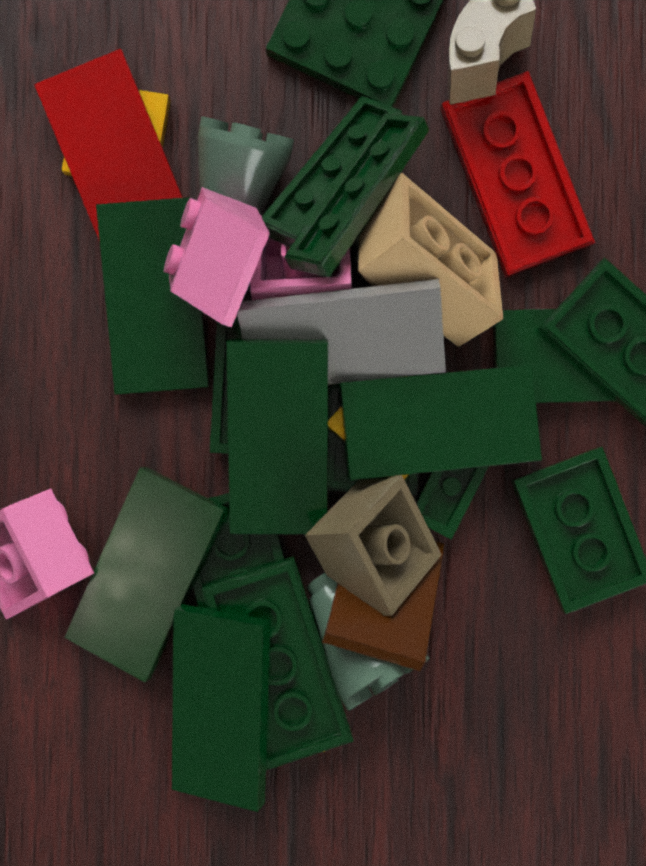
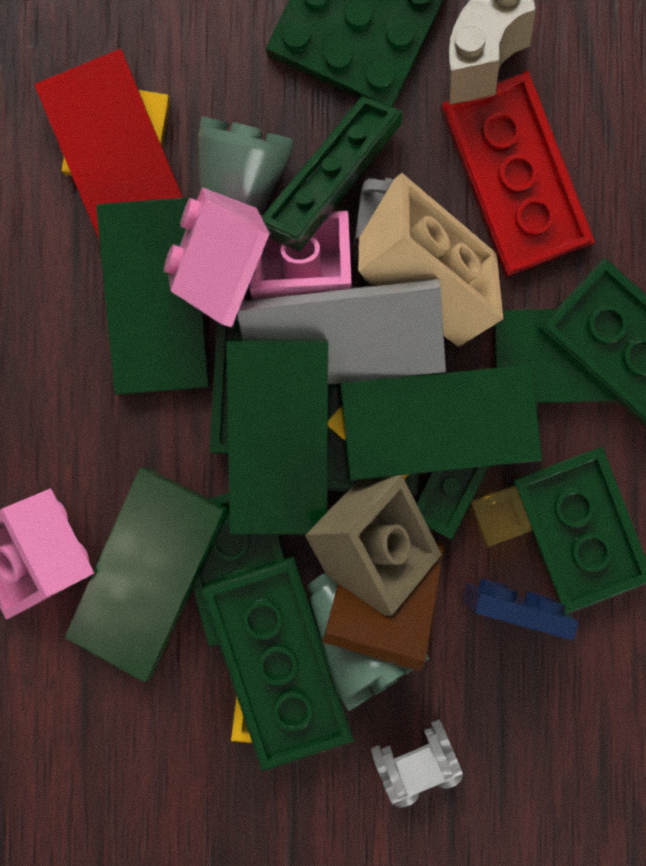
(220, 706): dark green tile -> none
(356, 194): dark green tile -> none
(418, 769): none -> light grey piece
(500, 516): none -> clear yellow plate
(533, 612): none -> dark blue plate

